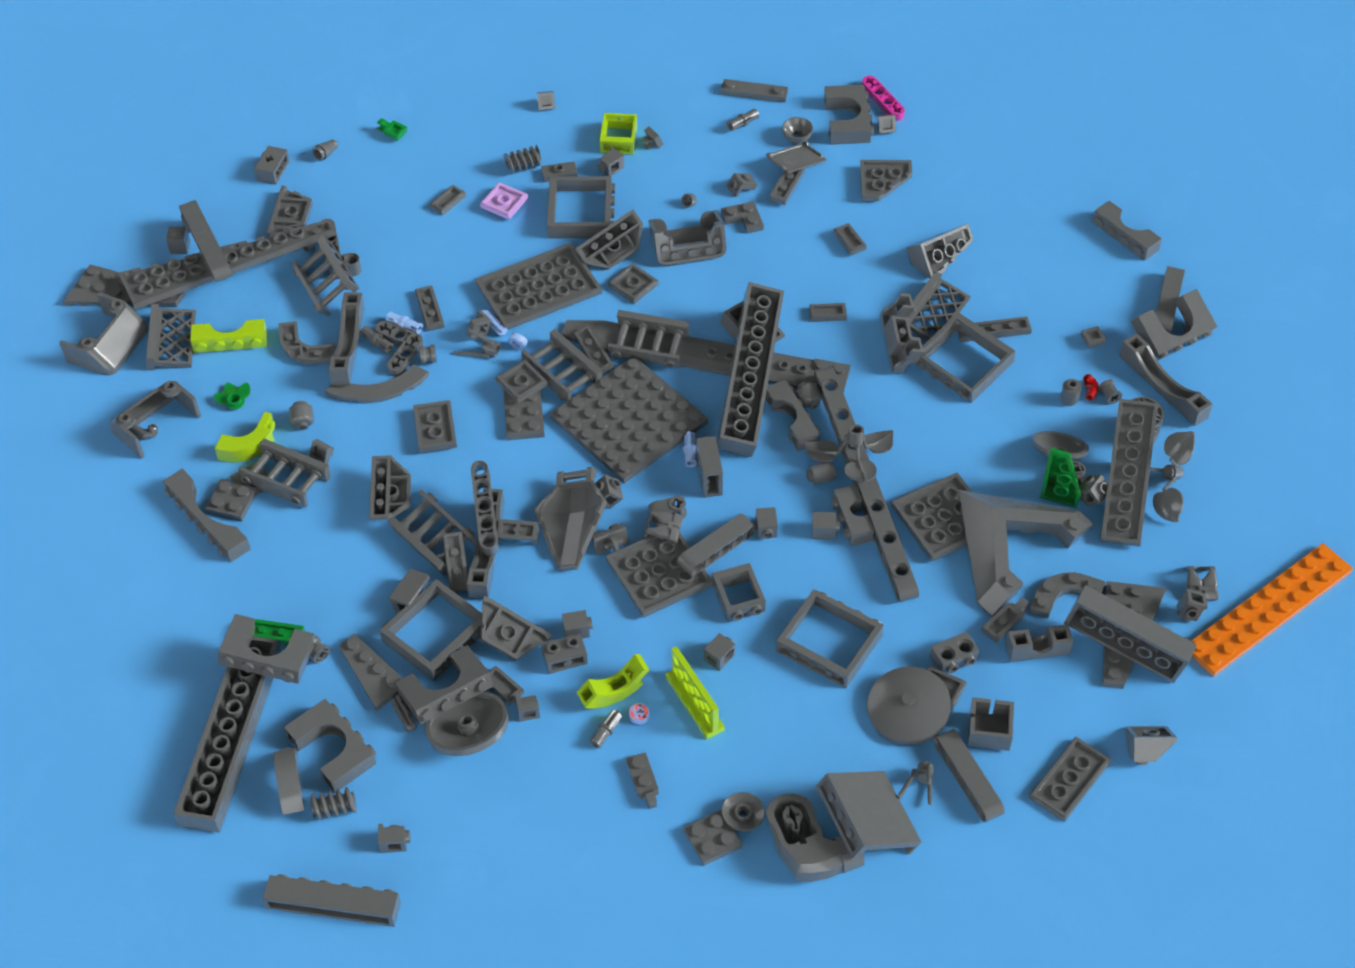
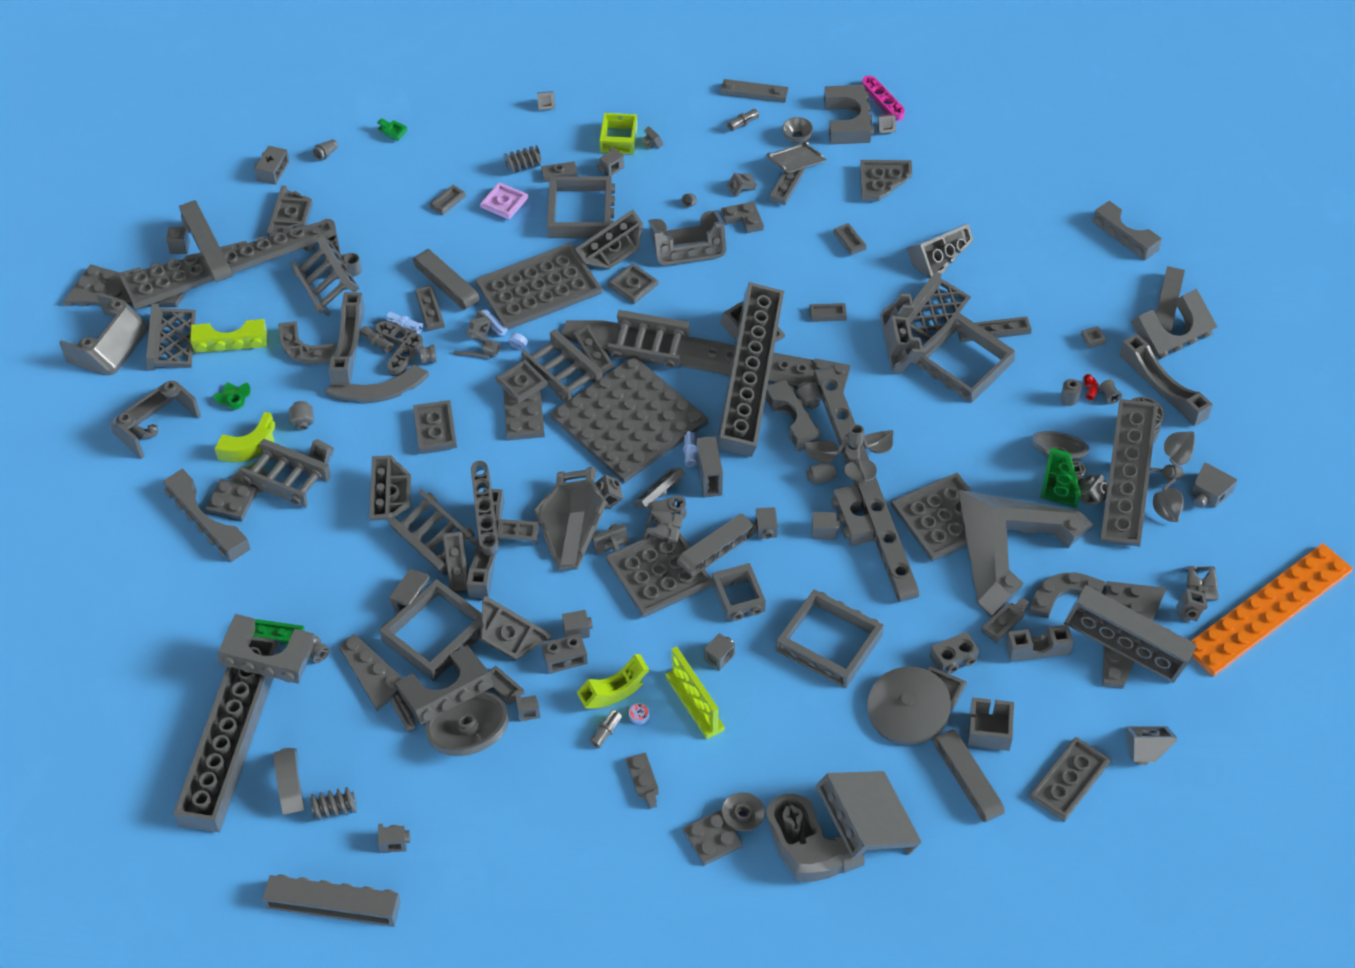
(325, 720): dark grey arch -> none
(446, 279): none -> dark grey beam
(659, 488): none -> dark grey plate
(924, 775): dark grey plant -> none
(1212, 486): none -> dark grey torso

